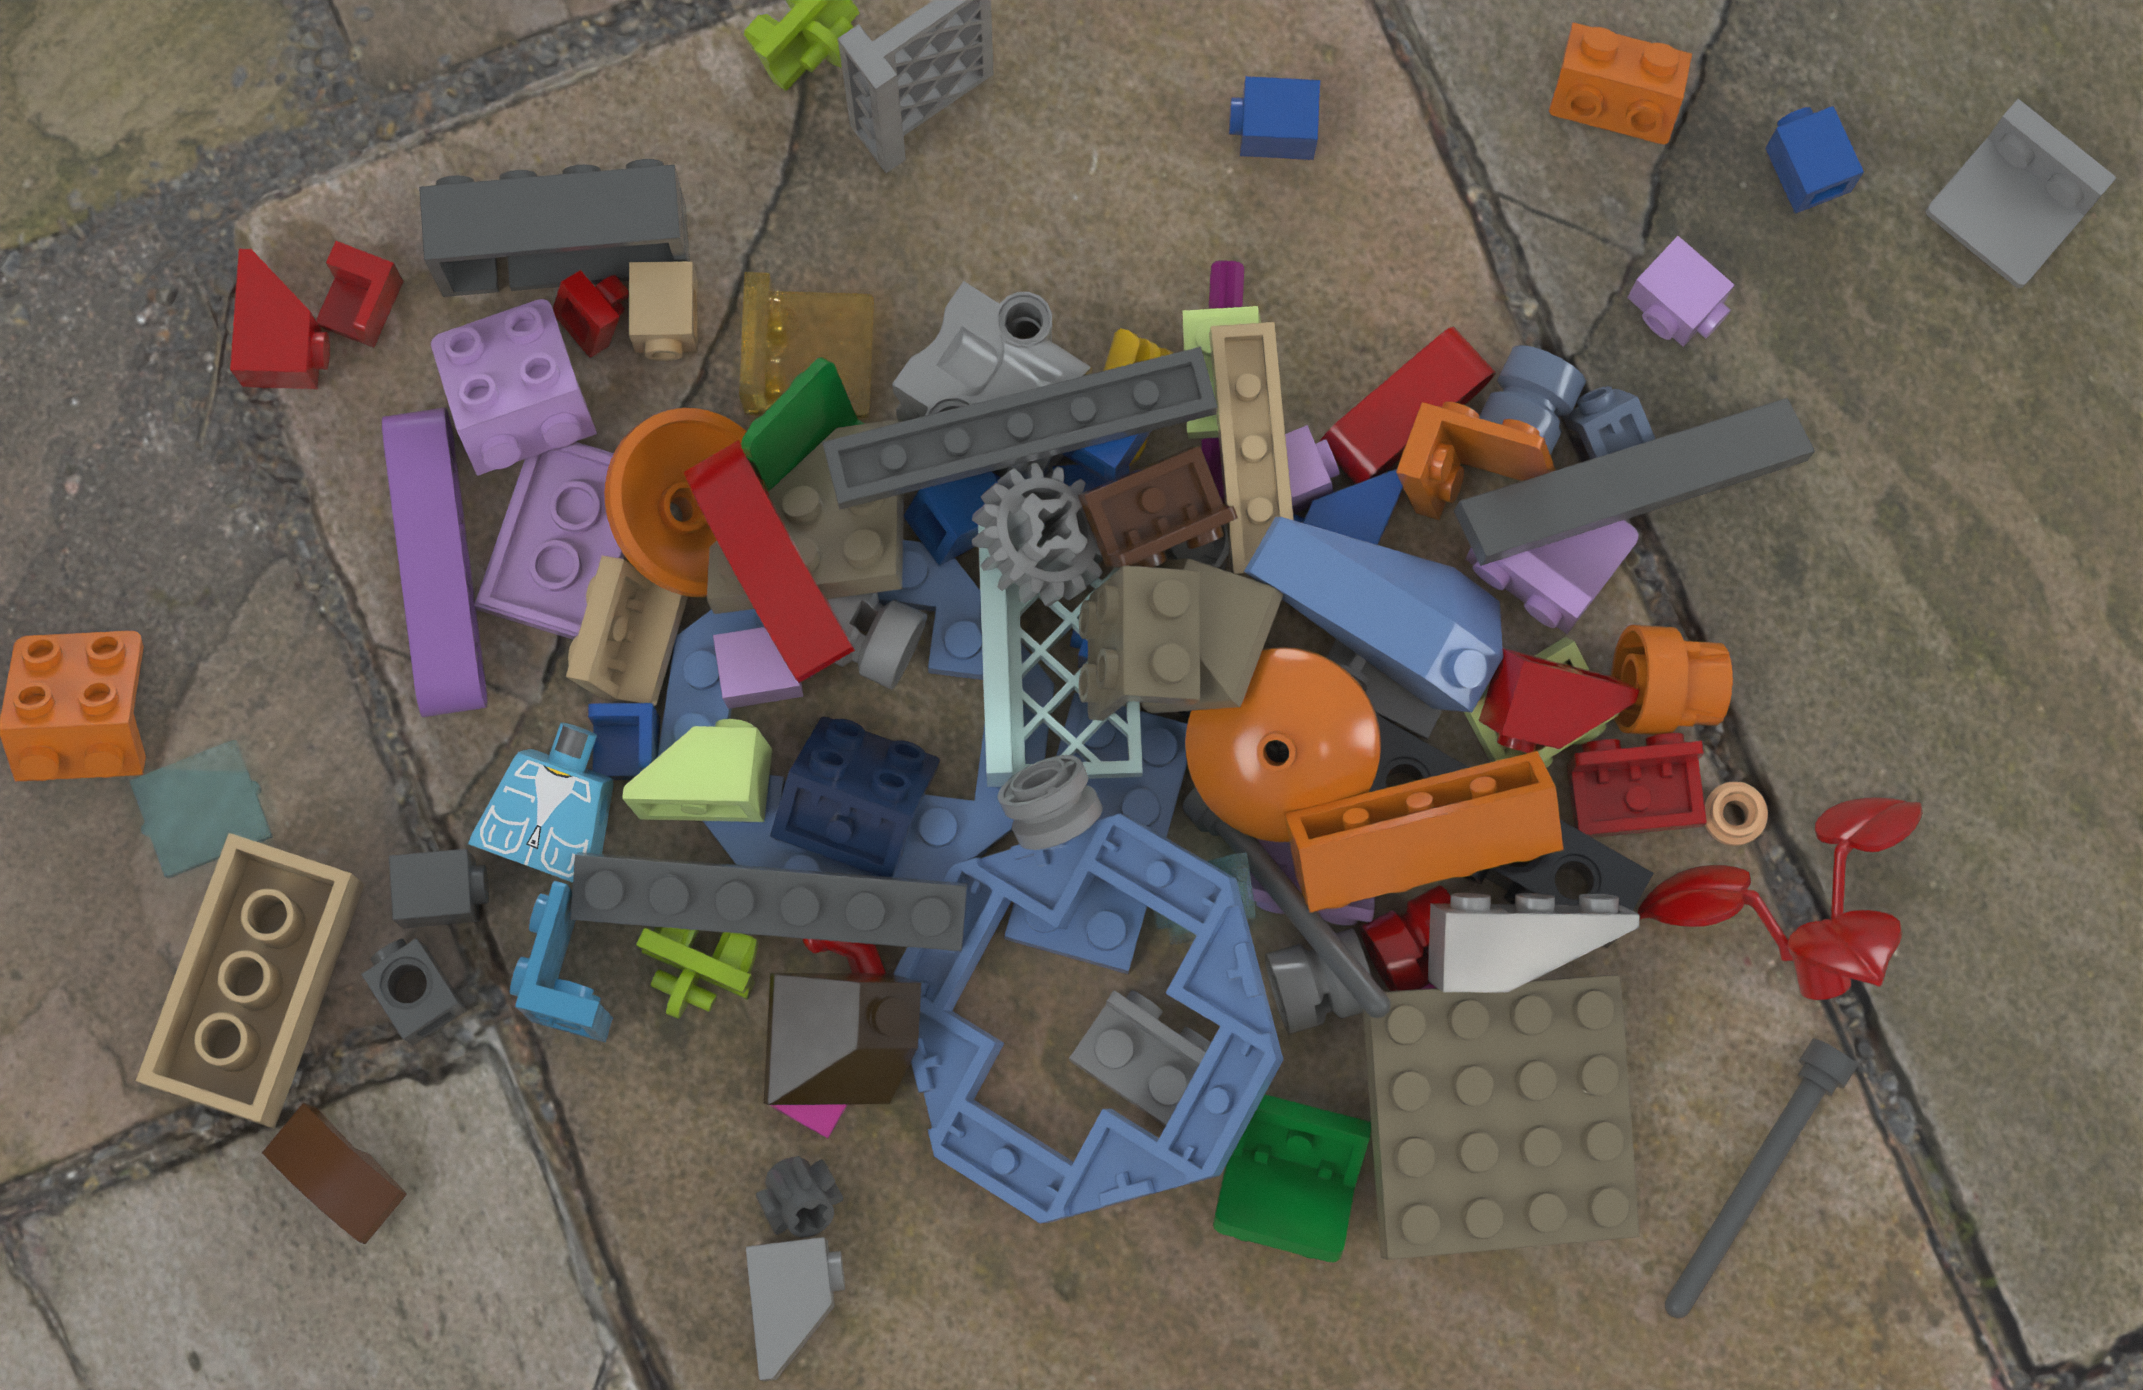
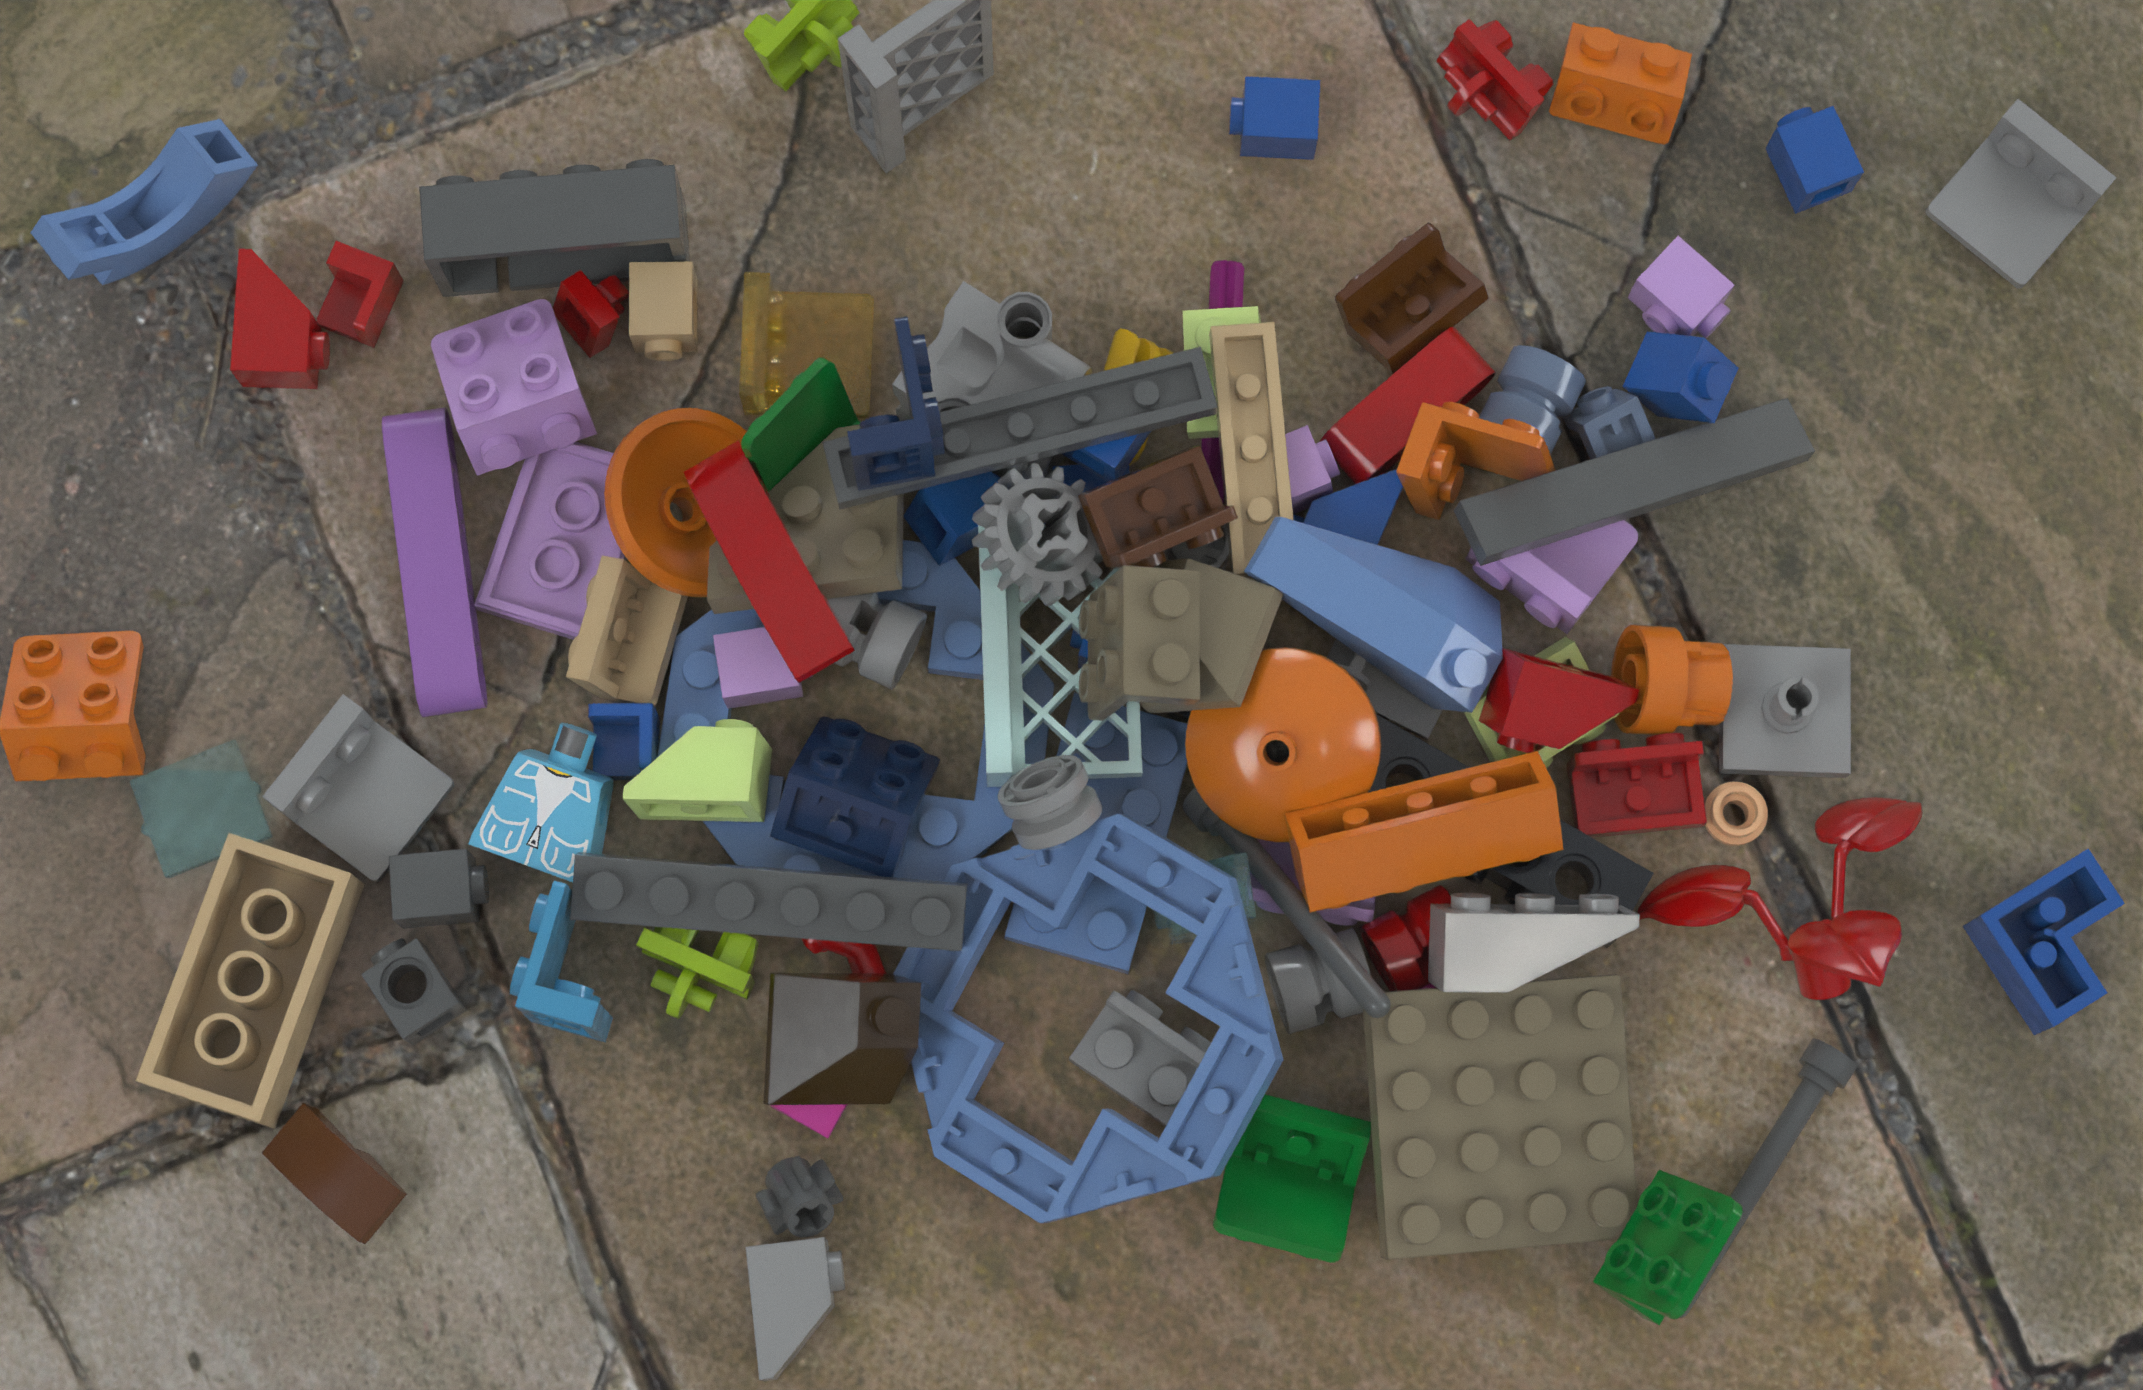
(154, 213): none -> medium blue arch
(359, 789): none -> light grey bracket
(897, 450): none -> dark blue bracket
(1408, 298): none -> reddish brown bracket
(1488, 81): none -> red hips
(1668, 1247): none -> green bracket
(1680, 377): none -> blue brick
(1788, 712): none -> light grey tile
(2031, 943): none -> blue brick

